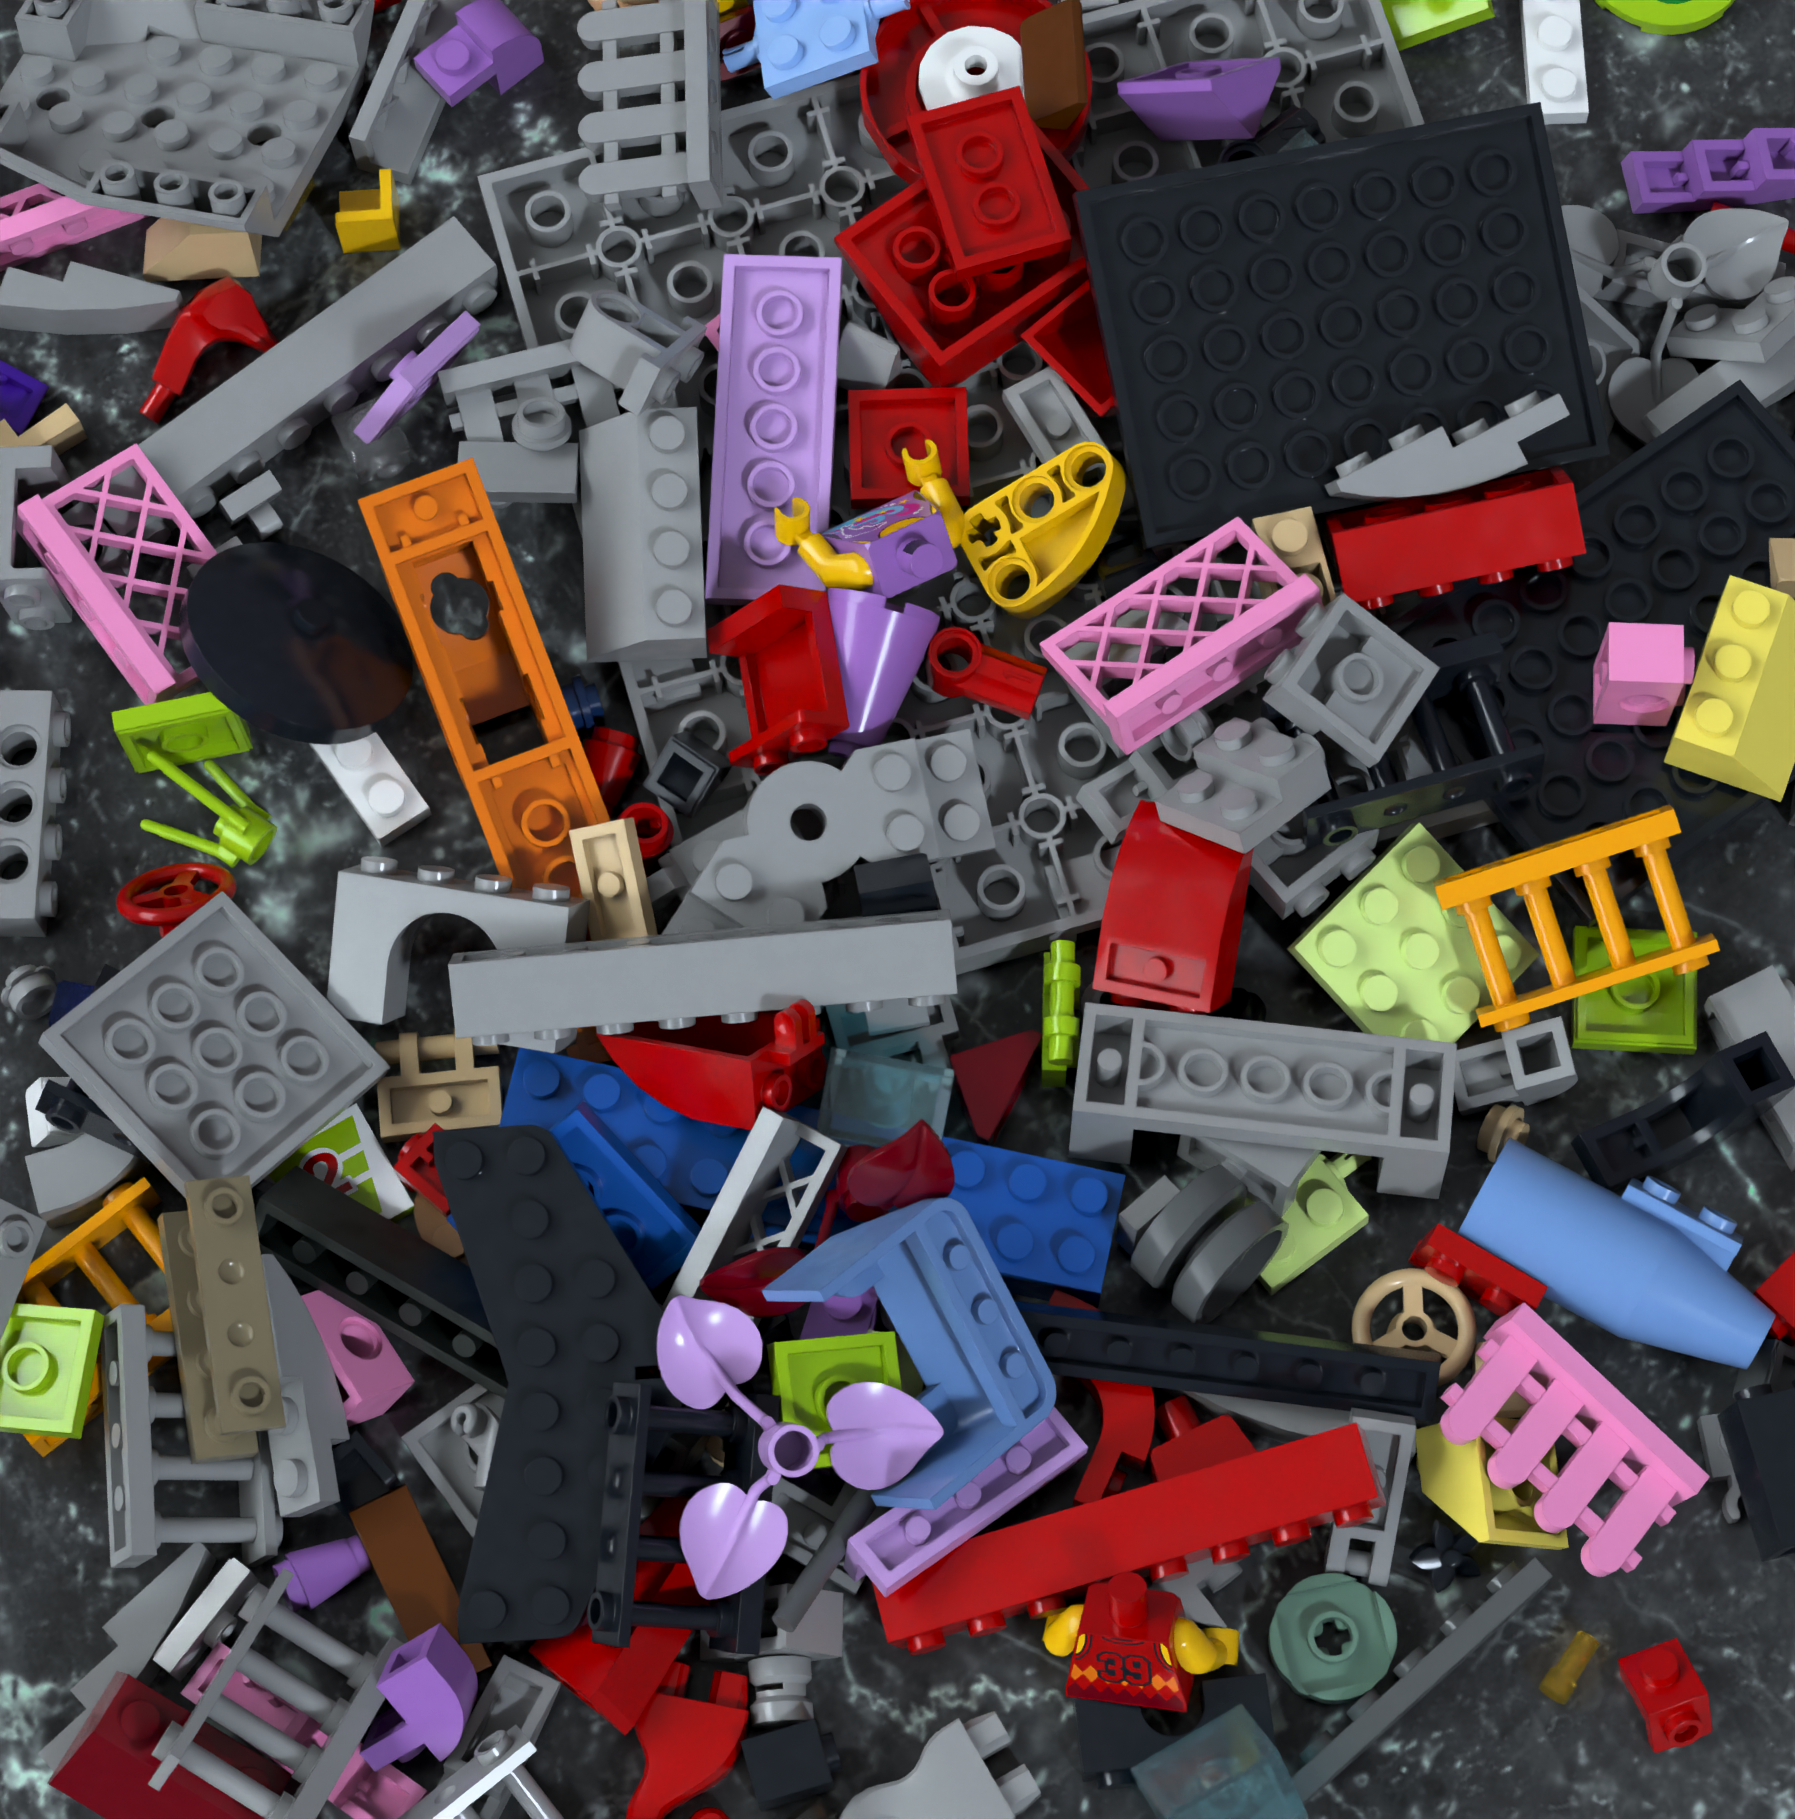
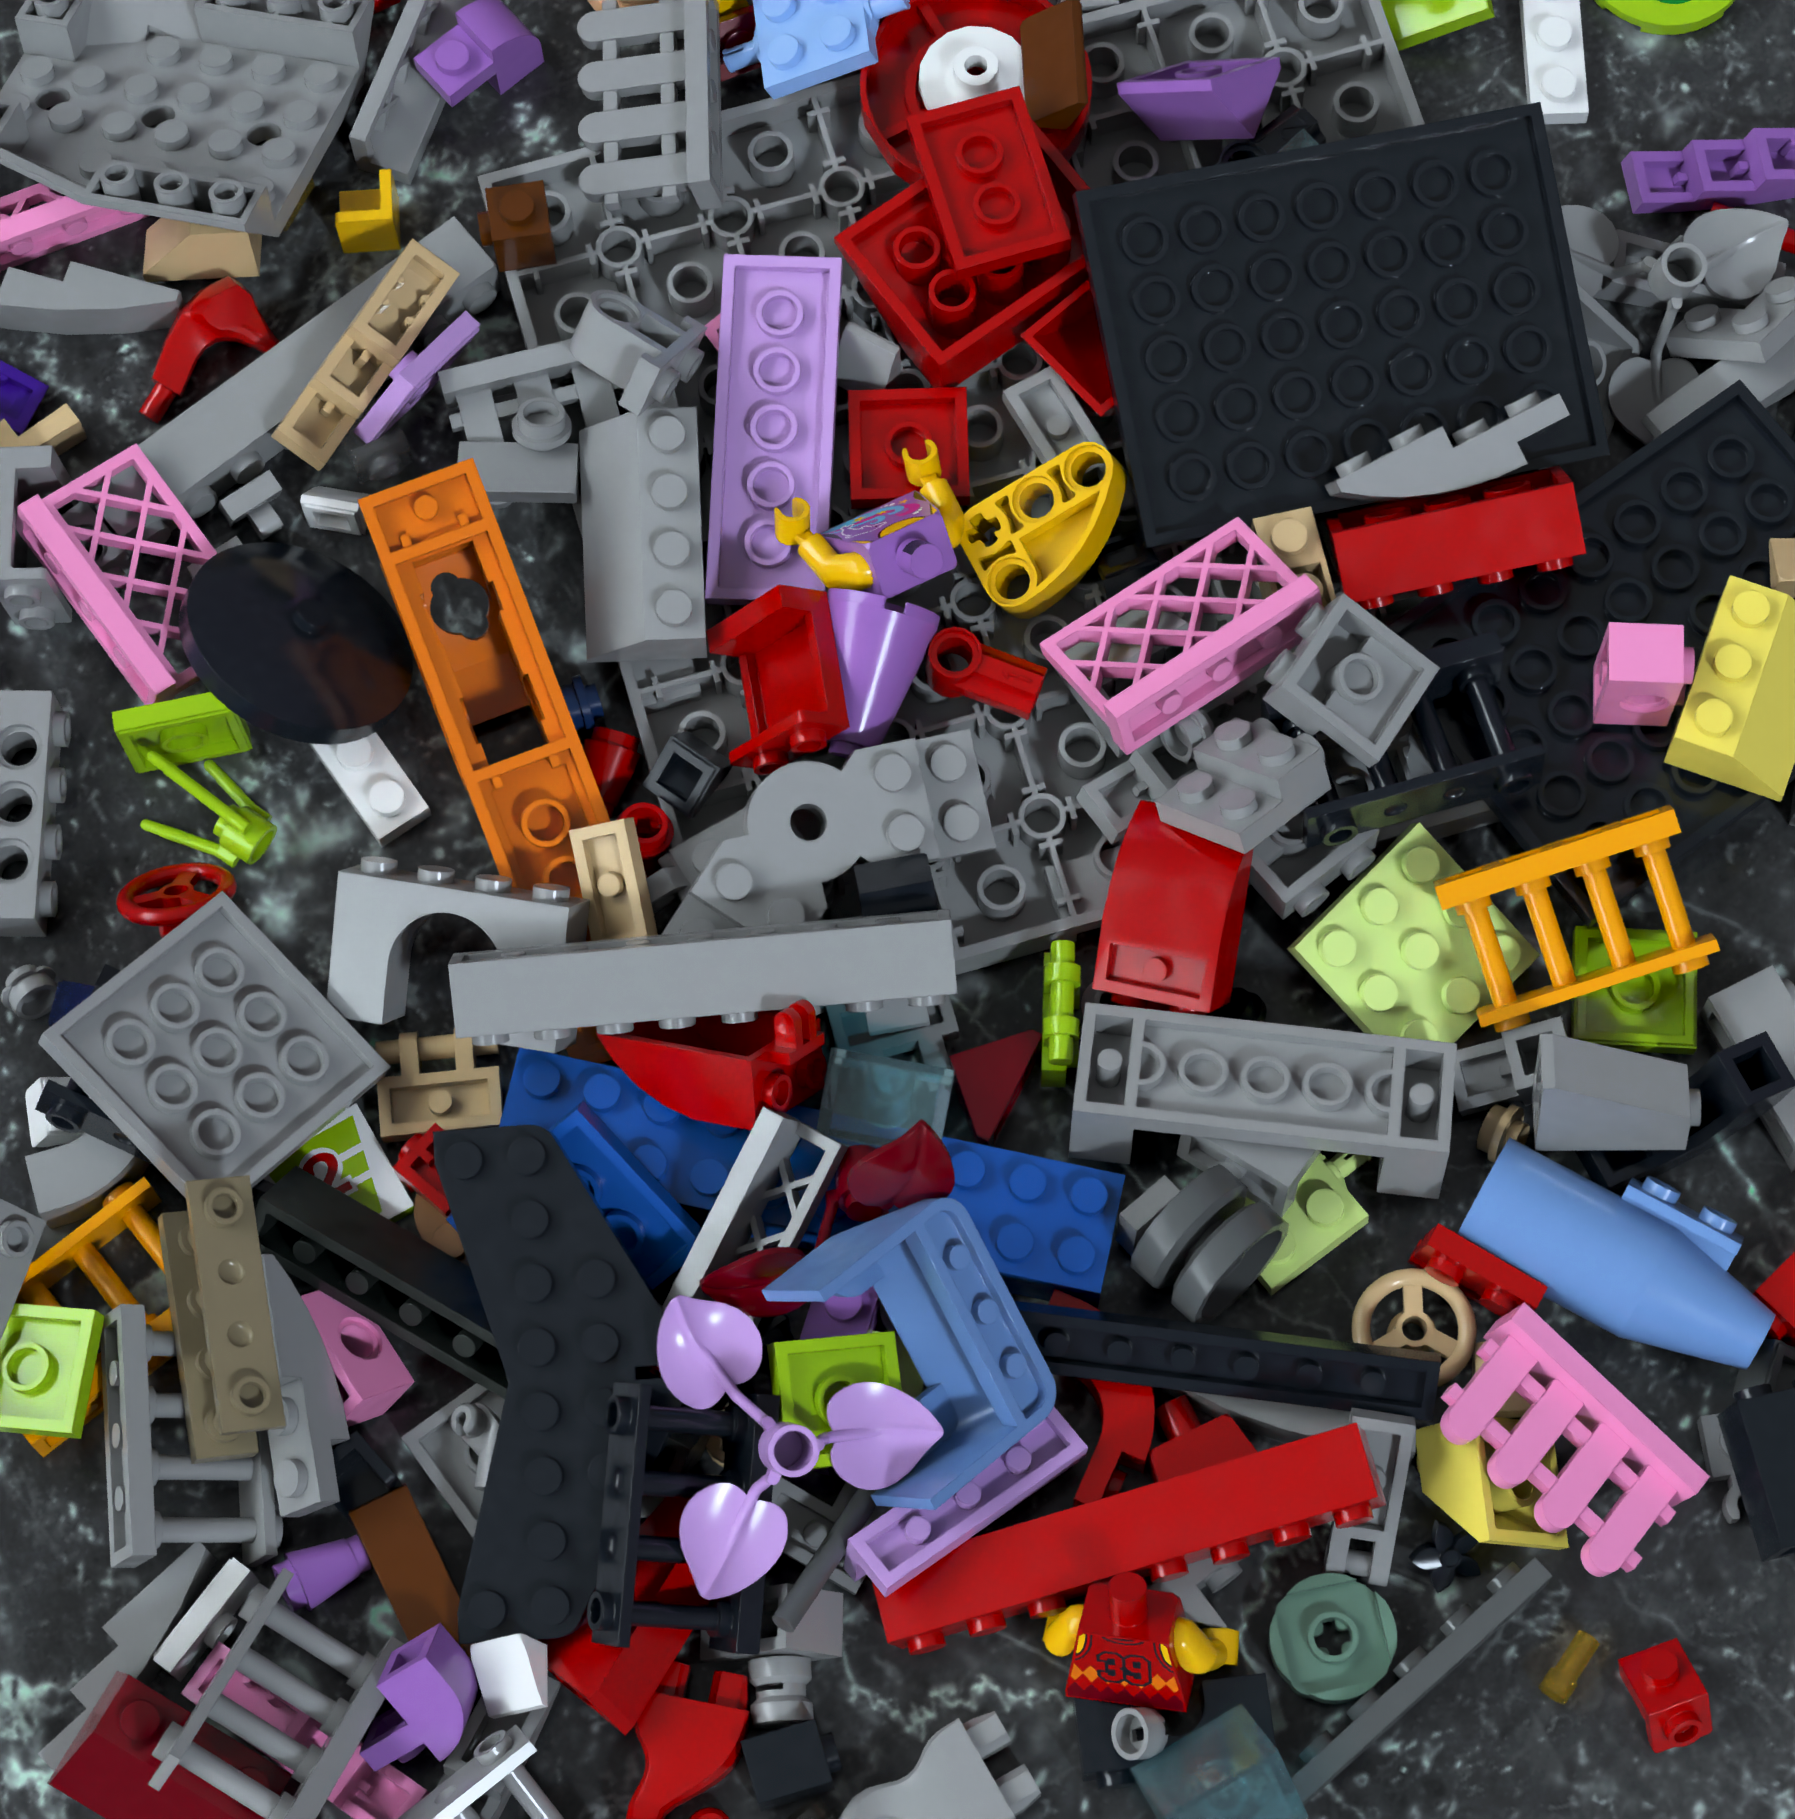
(333, 510): none -> white slope
(365, 355): none -> tan slope
(511, 1674): none -> white slope
(518, 226): none -> reddish brown brick
(1125, 1738): none -> light grey hinge
(1609, 1099): none -> light grey slope

